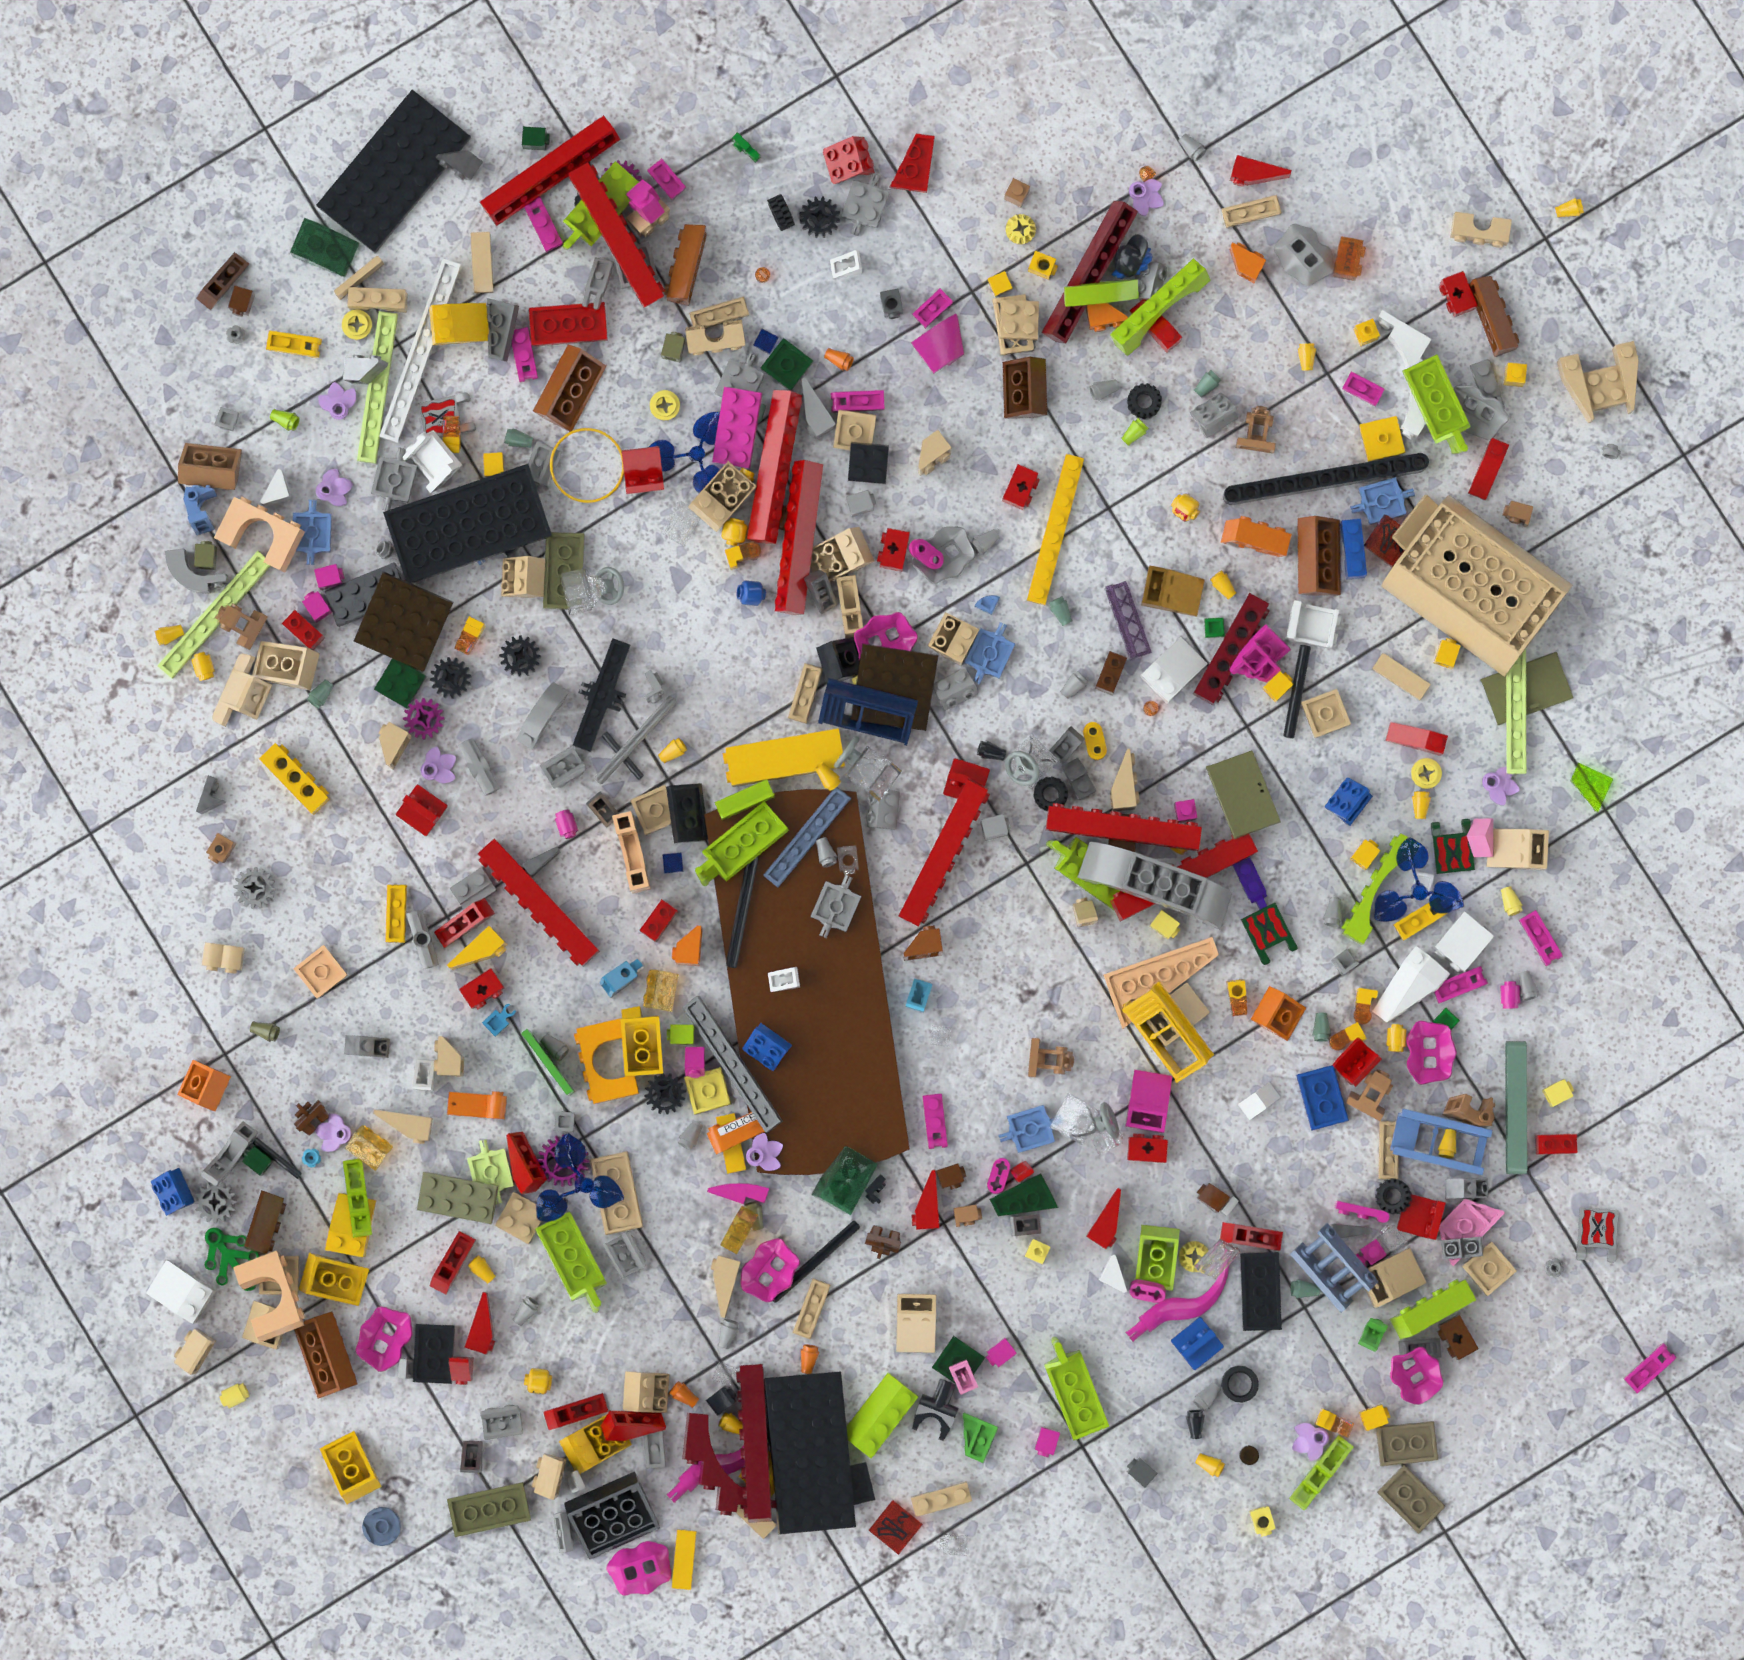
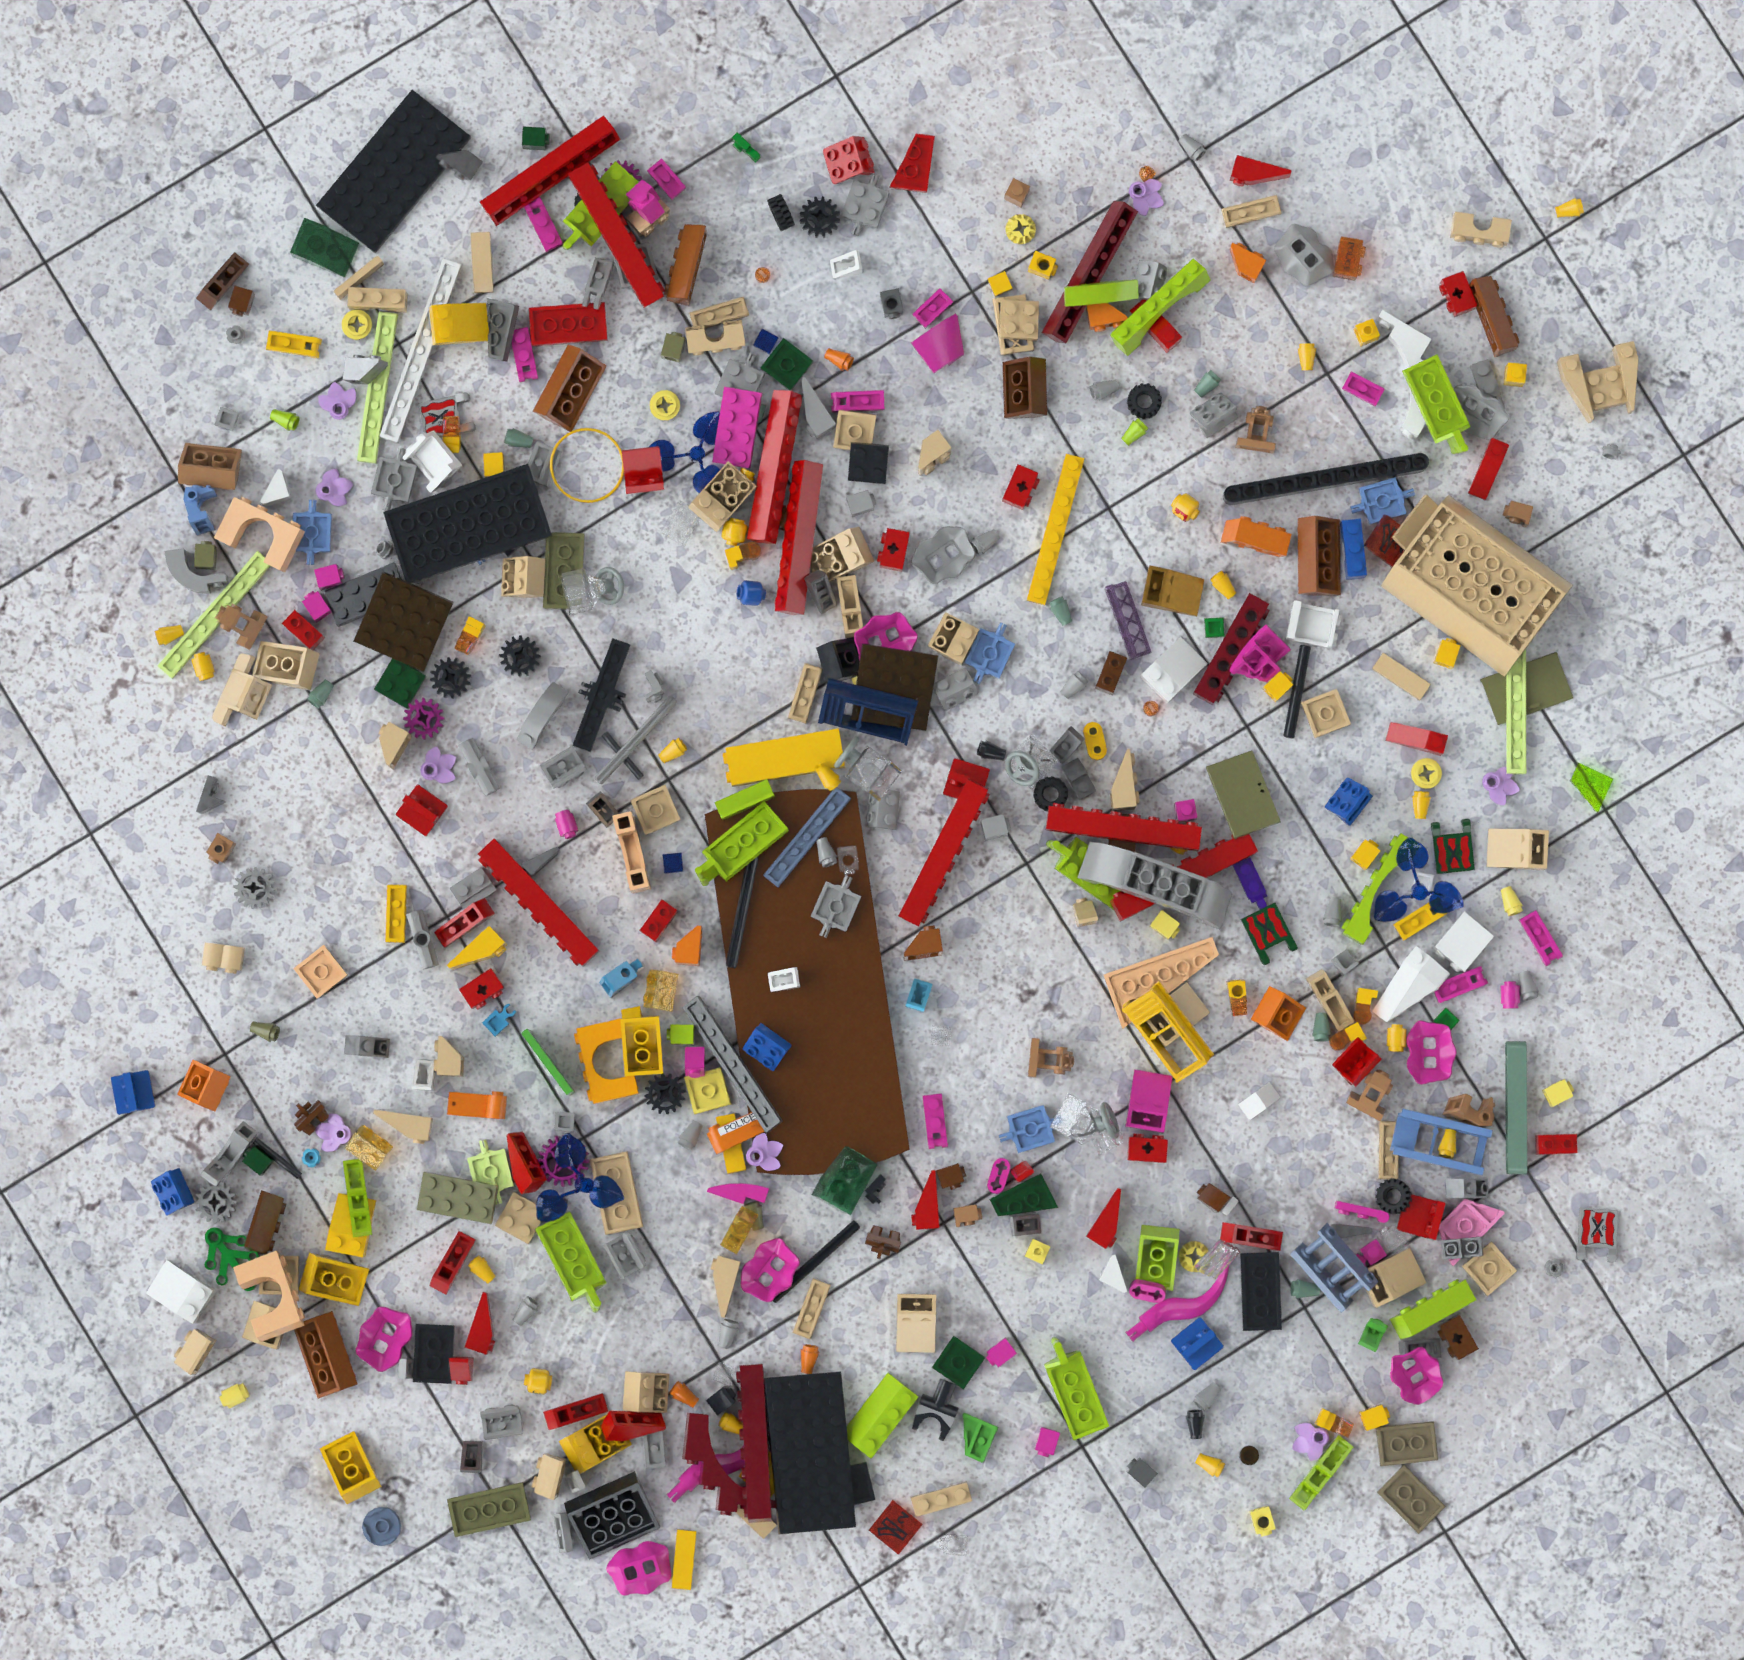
(132, 1092): none -> blue bracket
(270, 760): yellow brick -> none
(556, 1048): light grey cone -> none
(687, 813): black plate -> none
(927, 554): dark pink plate -> none
(963, 1377): bright pink slope -> none
(987, 603): medium blue tile -> none
(1132, 257): black hair -> none
(1254, 1384): black tyre -> none
(1322, 1097): blue tile -> none
(1330, 1000): none -> tan slope
(1382, 439): yellow plate -> none
(1481, 837): bright pink slope -> none
(1649, 1368): dark pink plate -> none

